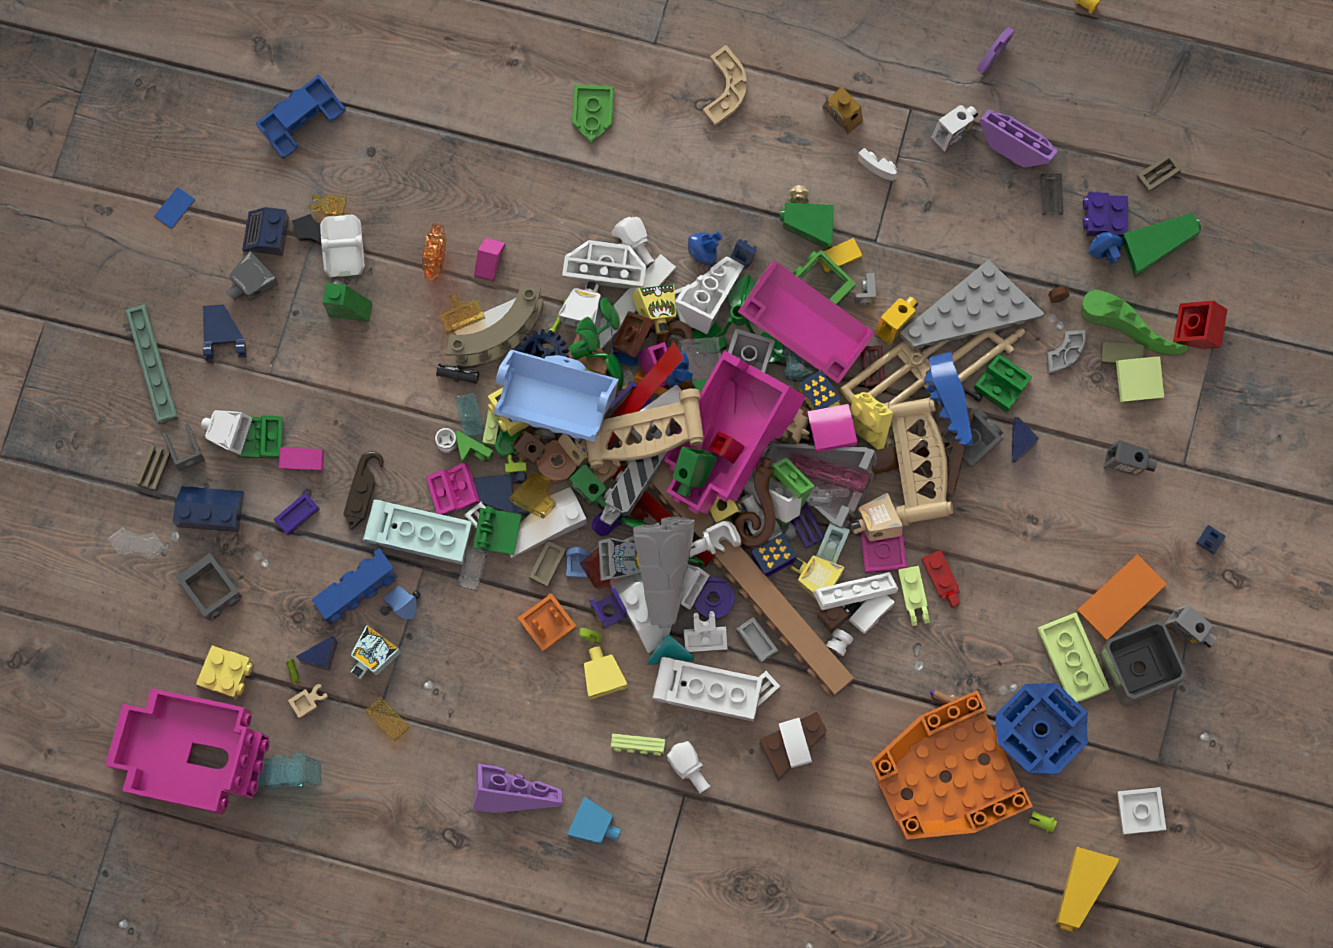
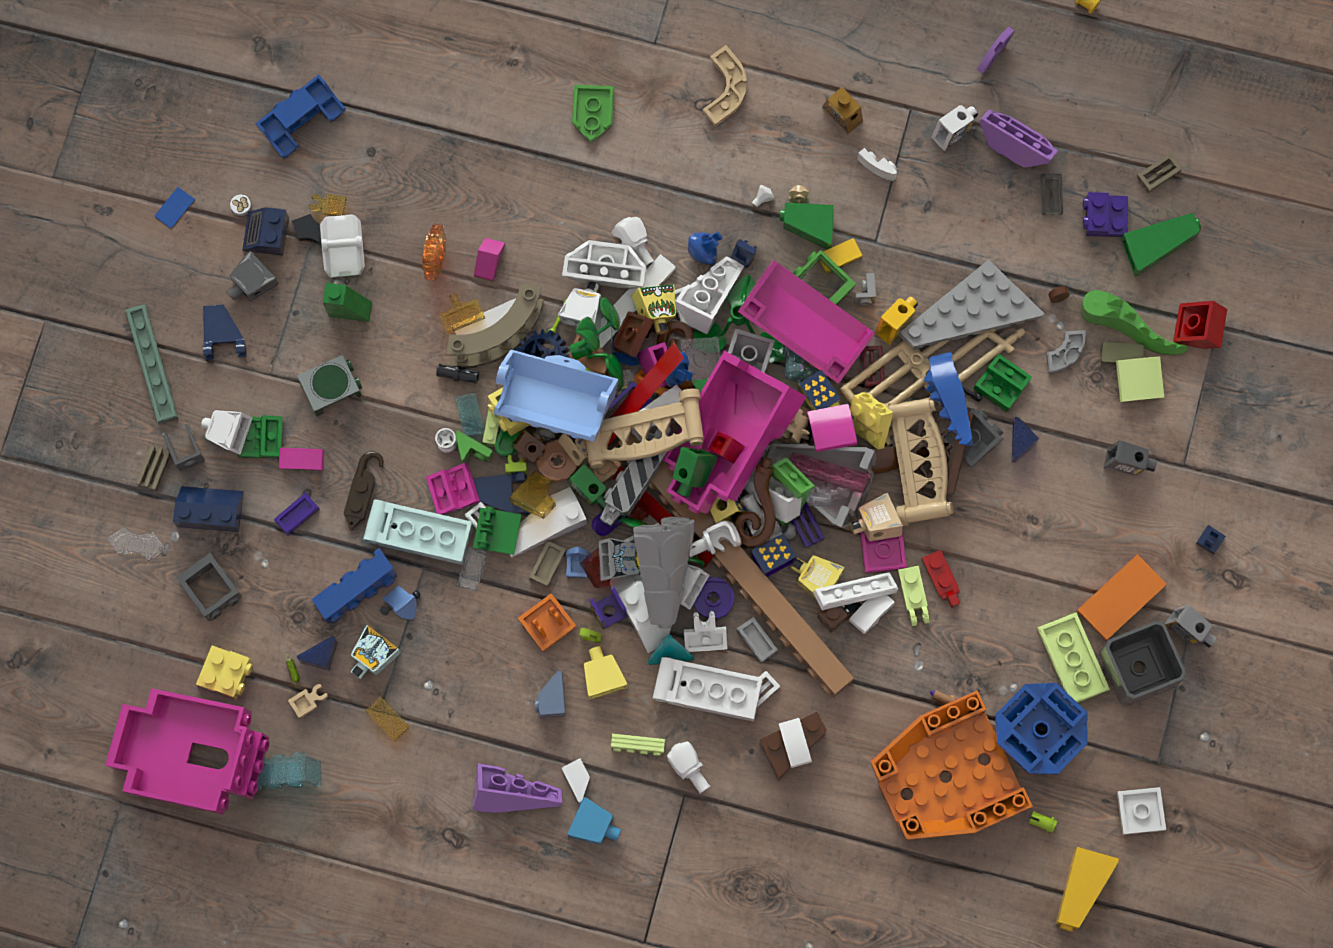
(240, 205): none -> tile
(329, 383): none -> panel
(551, 698): none -> sand blue slope
(577, 777): none -> white tile
(764, 195): none -> white rock
(832, 543): light aqua slope -> none
(839, 642): white wheel -> none
(1106, 245): blue piece -> none

